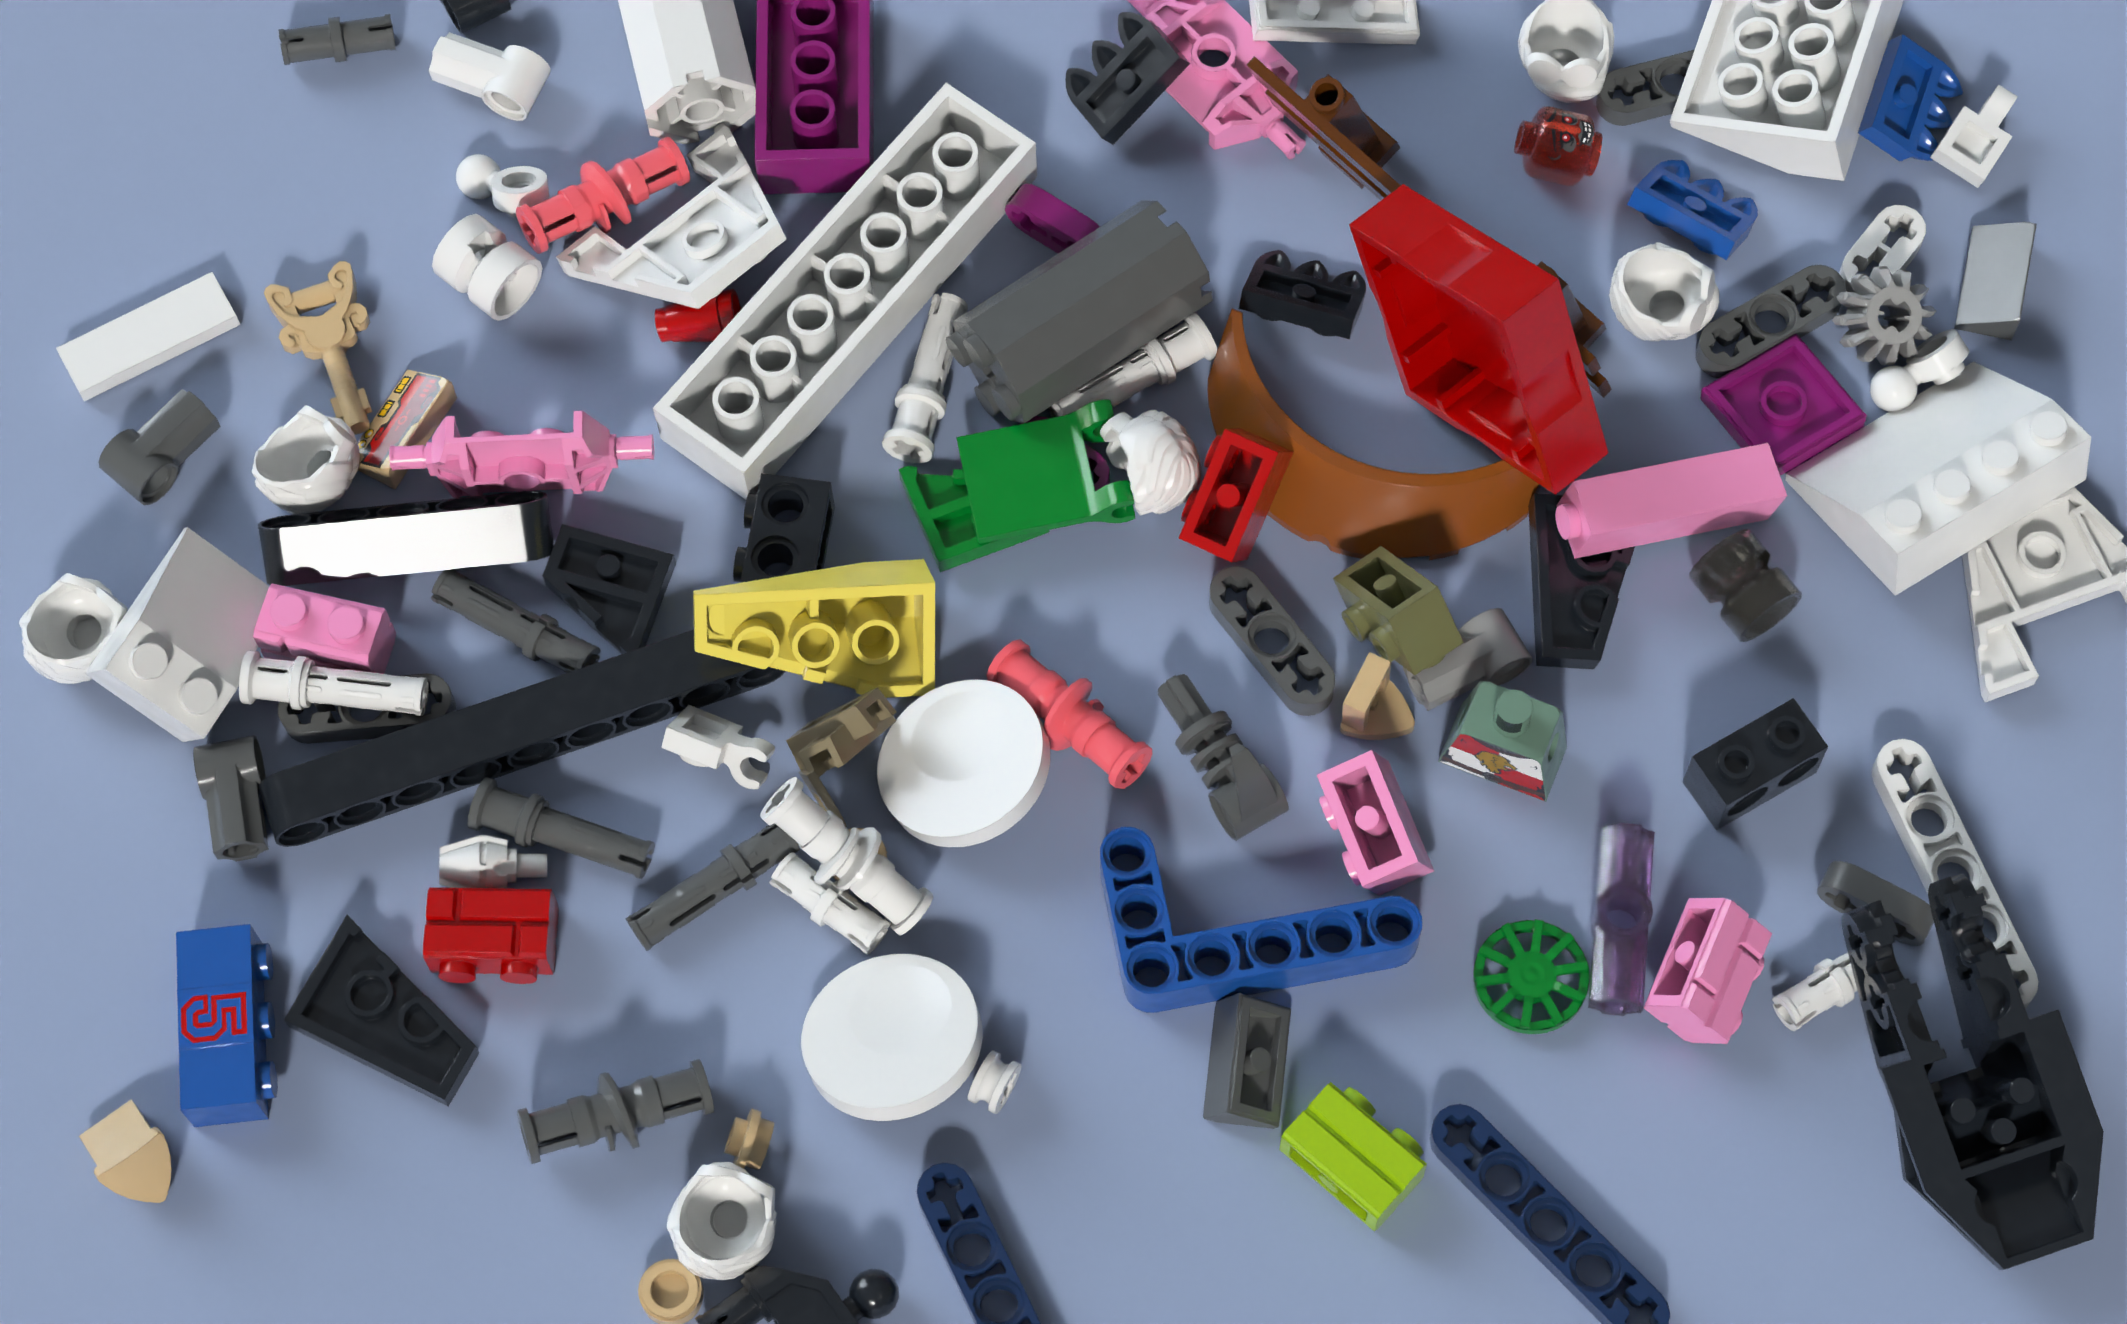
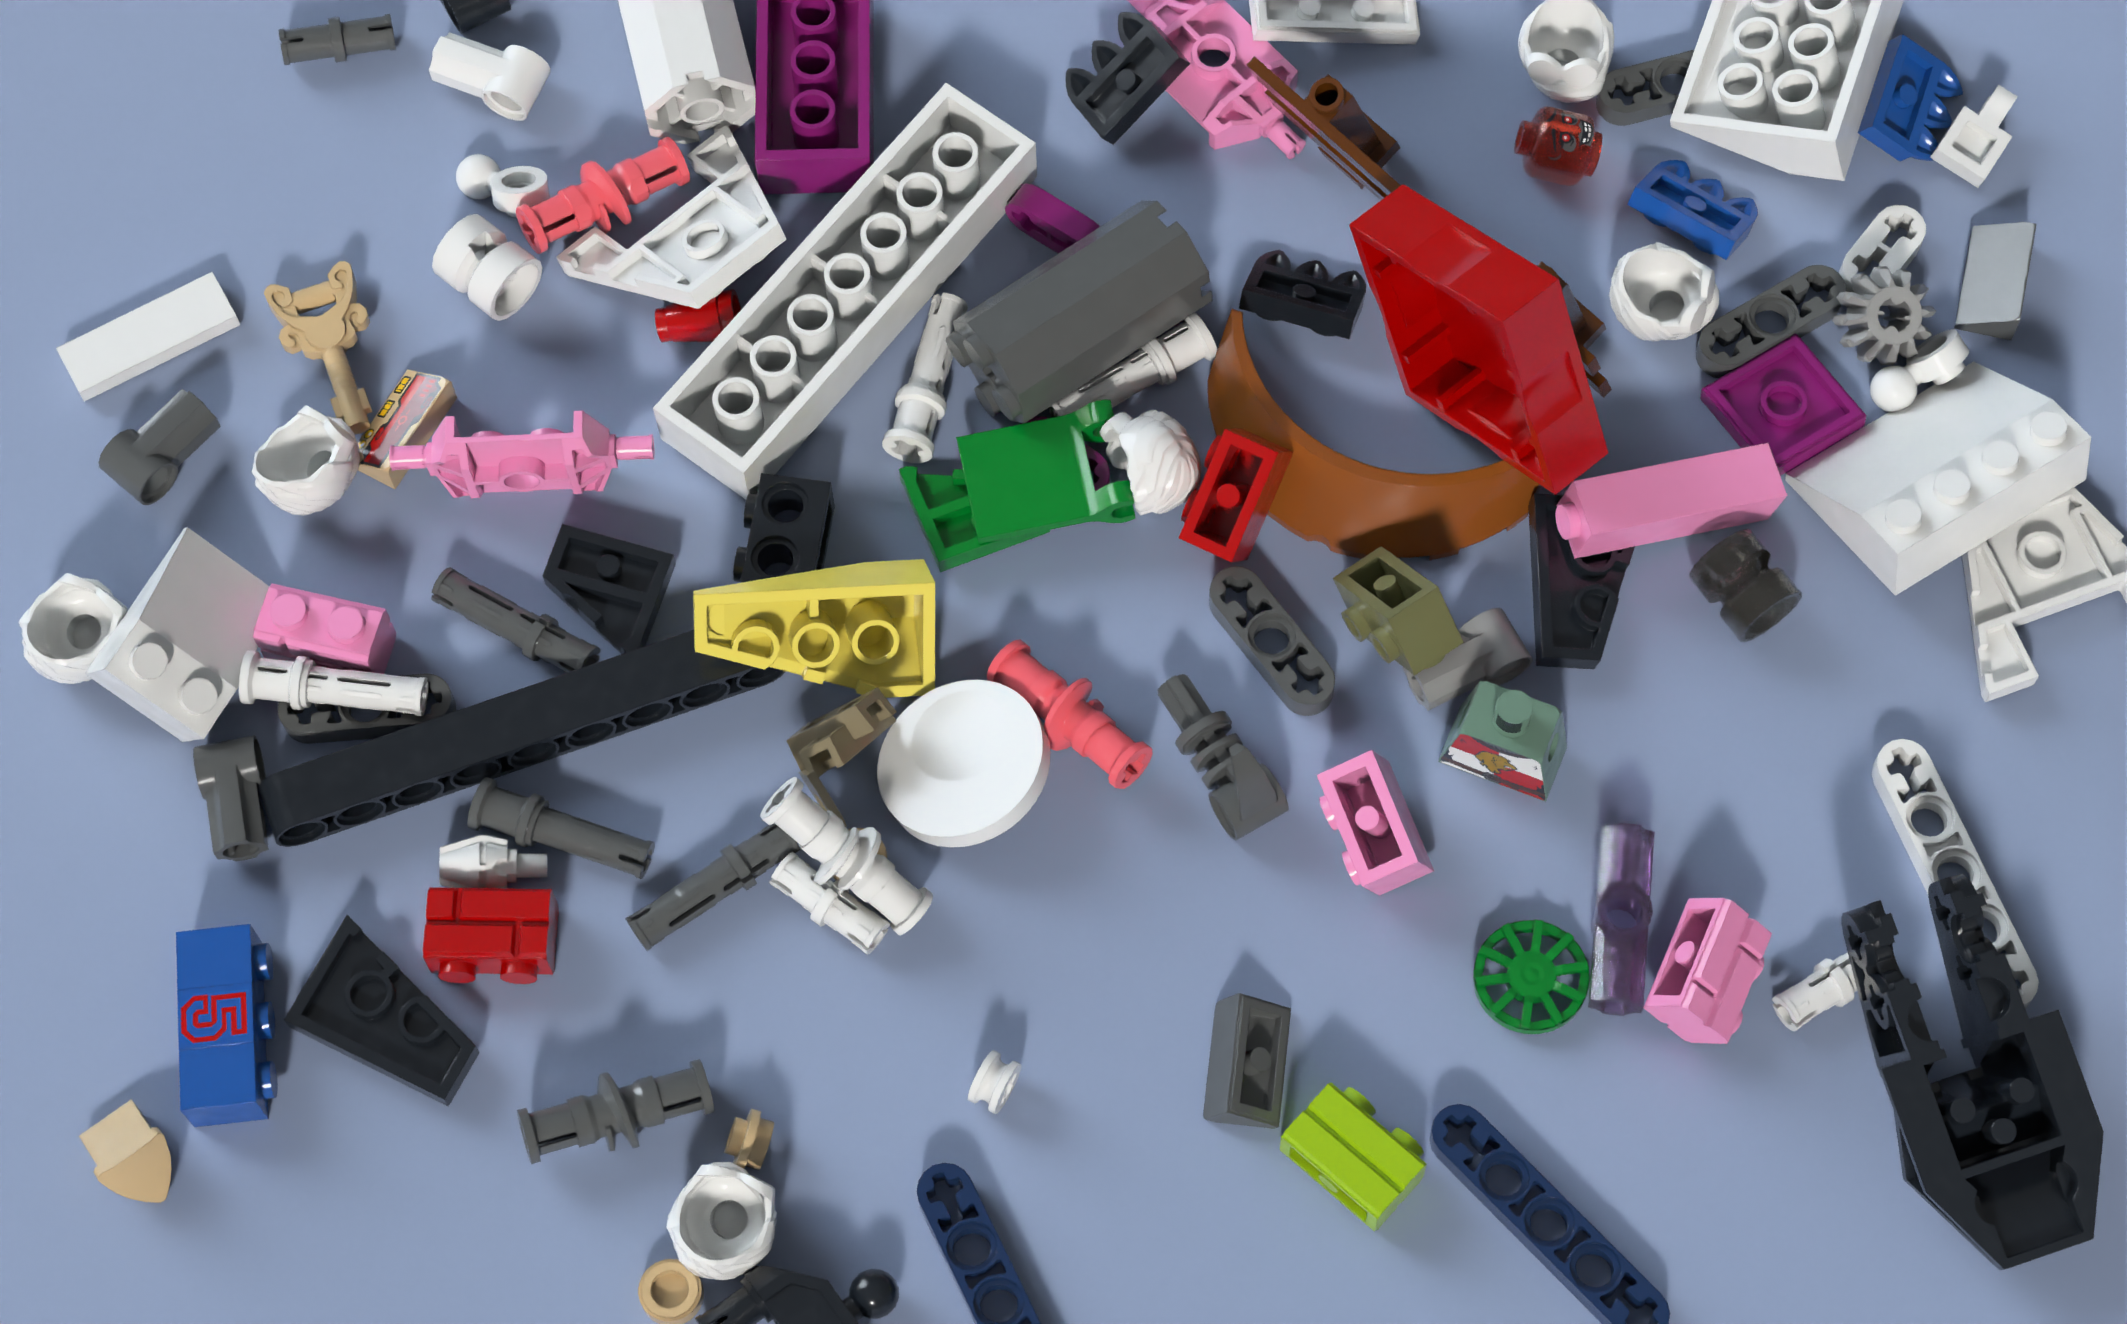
(406, 538): beam -> none
(711, 740): white plate -> none
(892, 1037): white piece -> none
(1238, 943): blue beam -> none
(1375, 705): tan tile -> none
(1755, 764): black brick -> none
(1852, 887): dark grey beam -> none

